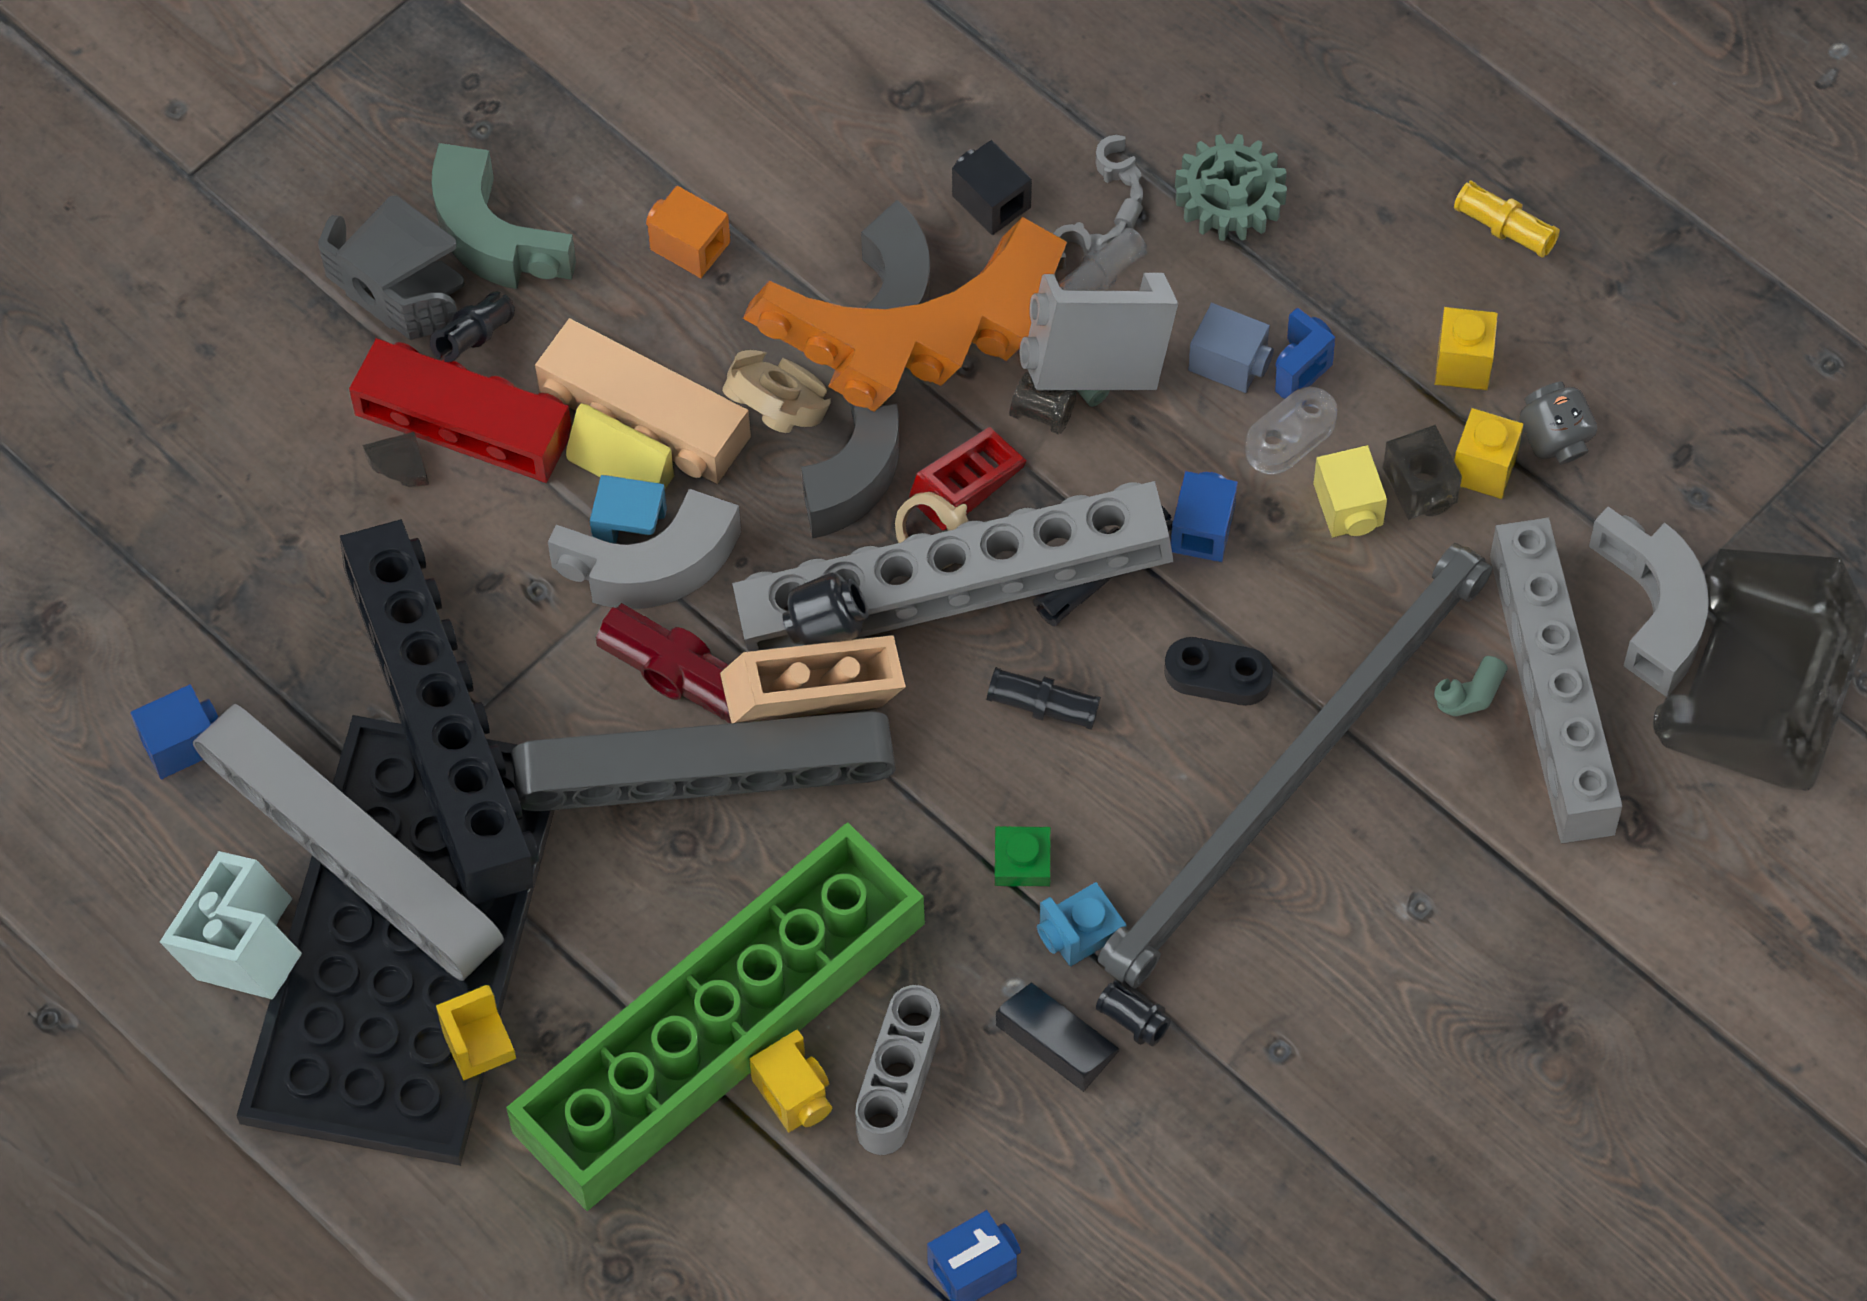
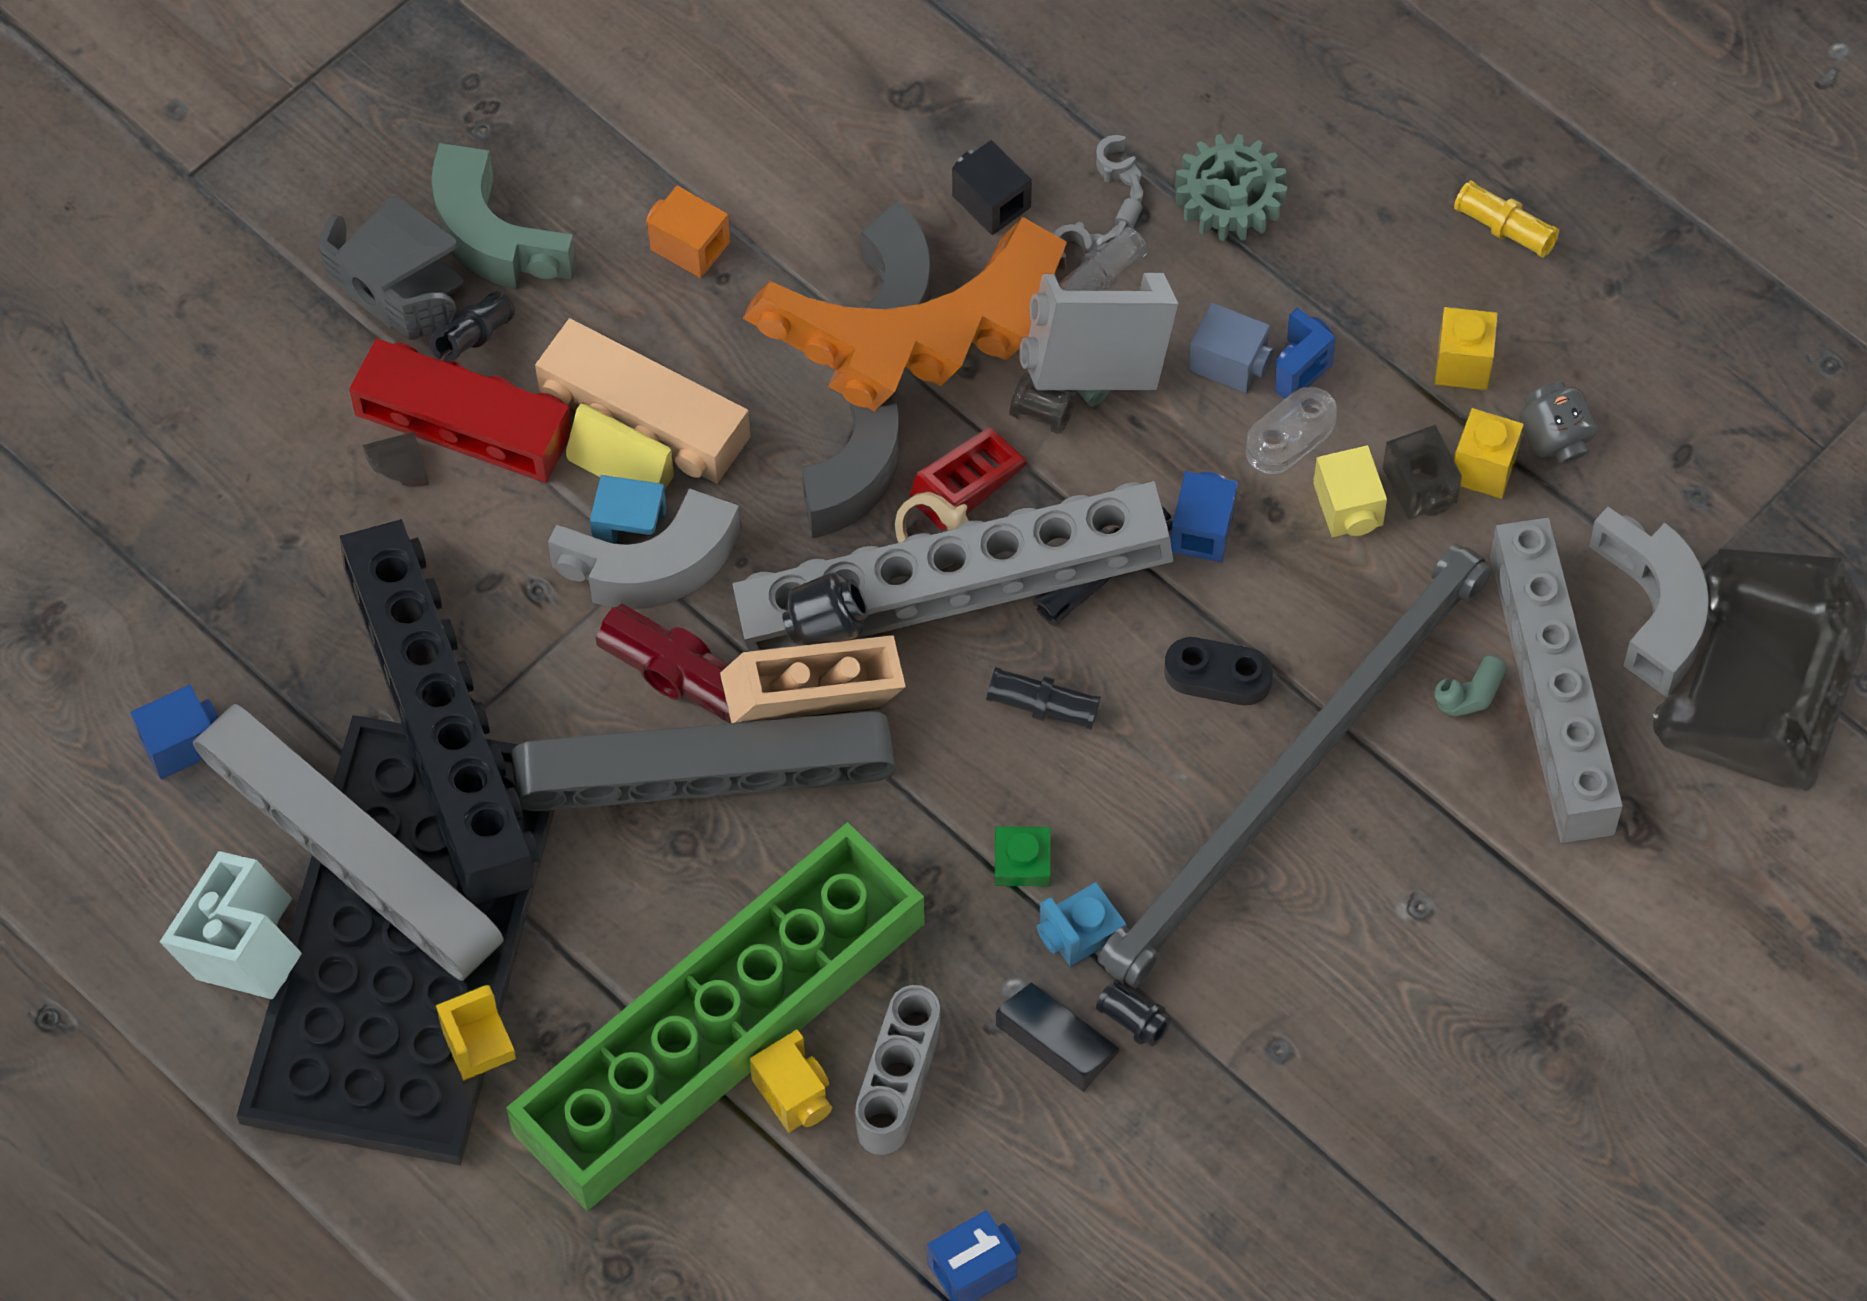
(782, 393): tan plate -> none

